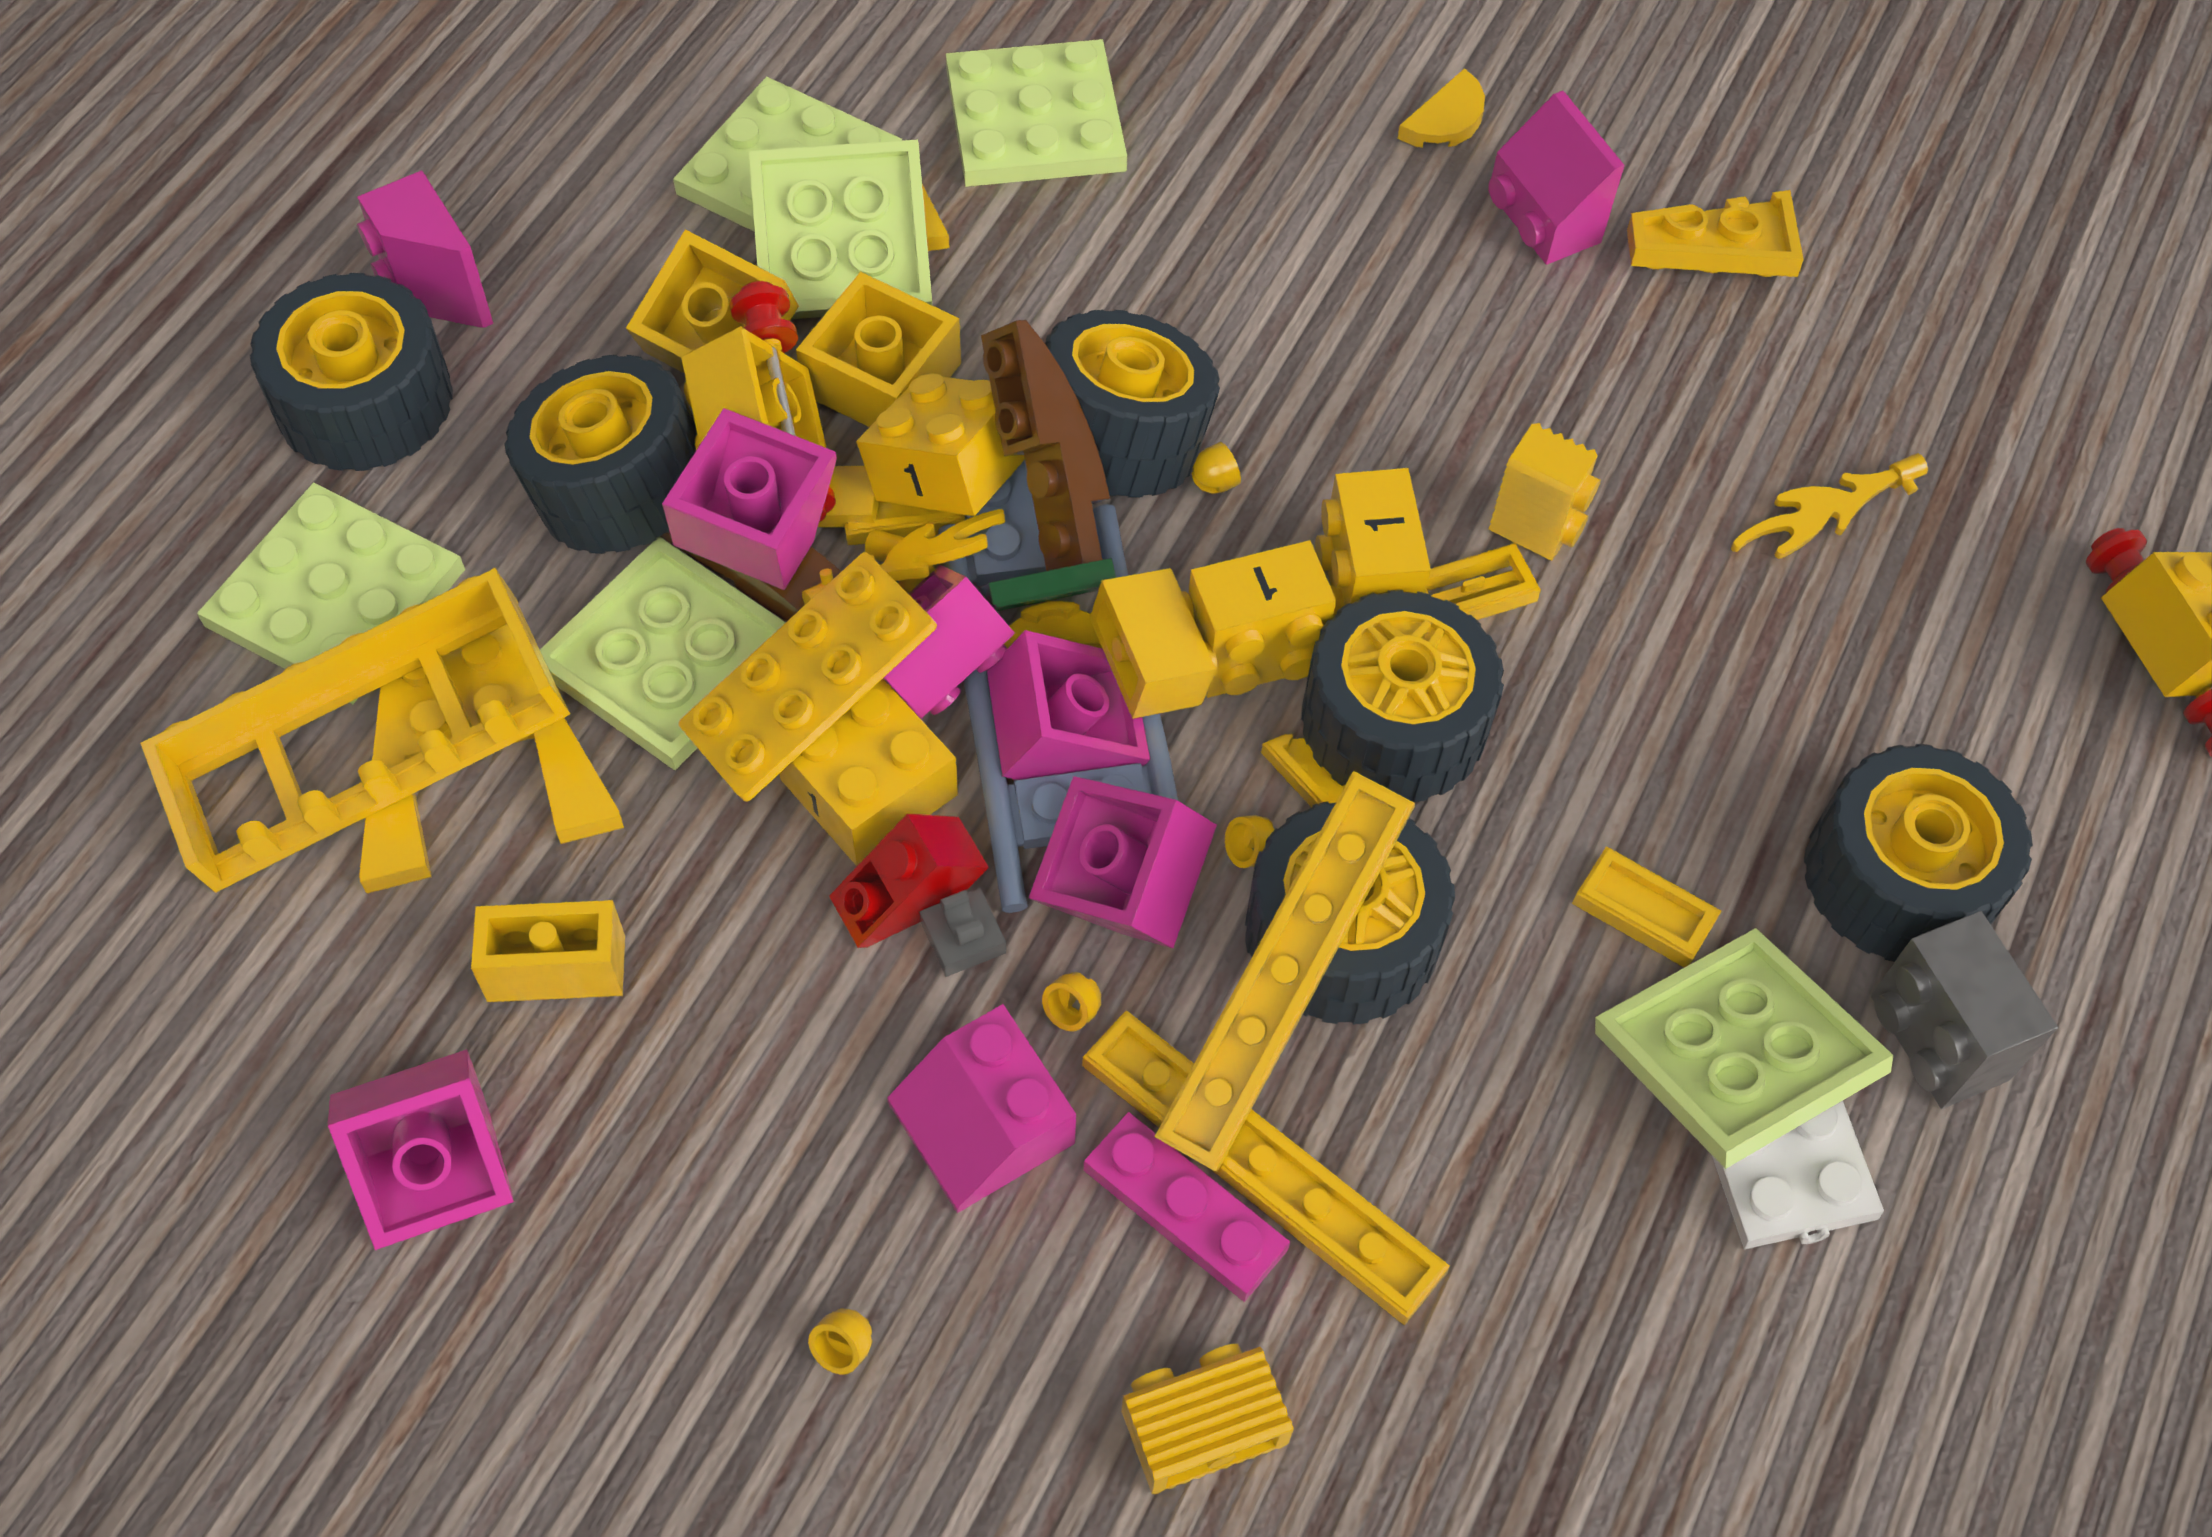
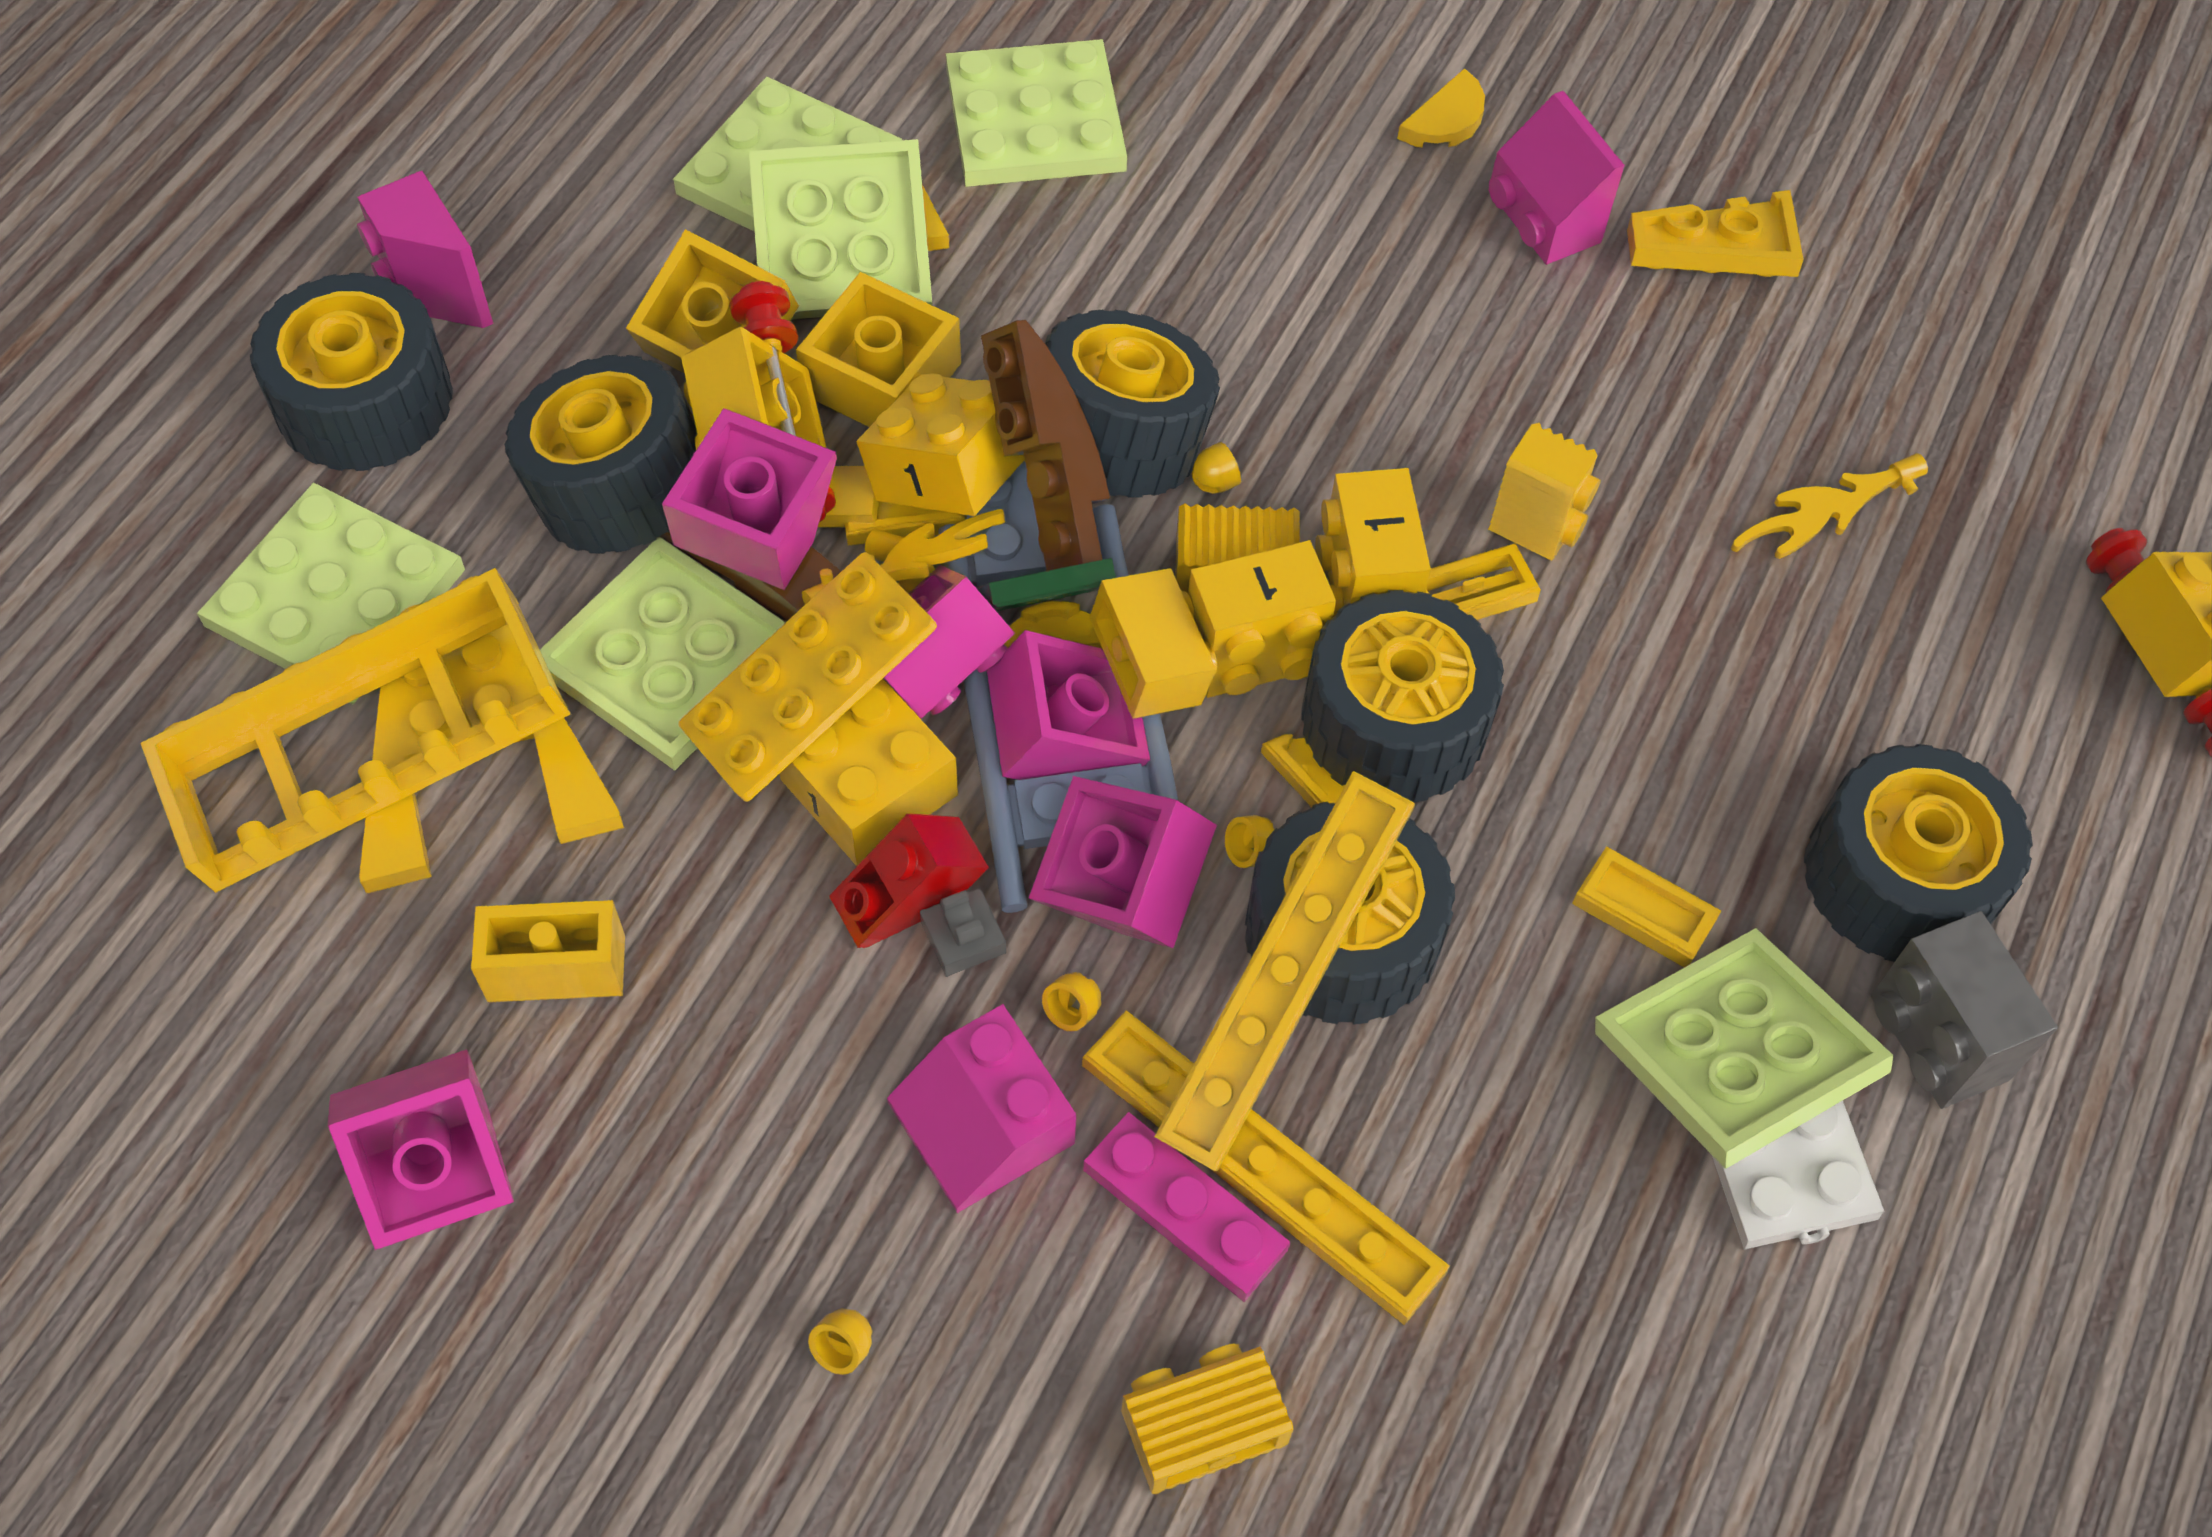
(1223, 534): none -> yellow brick

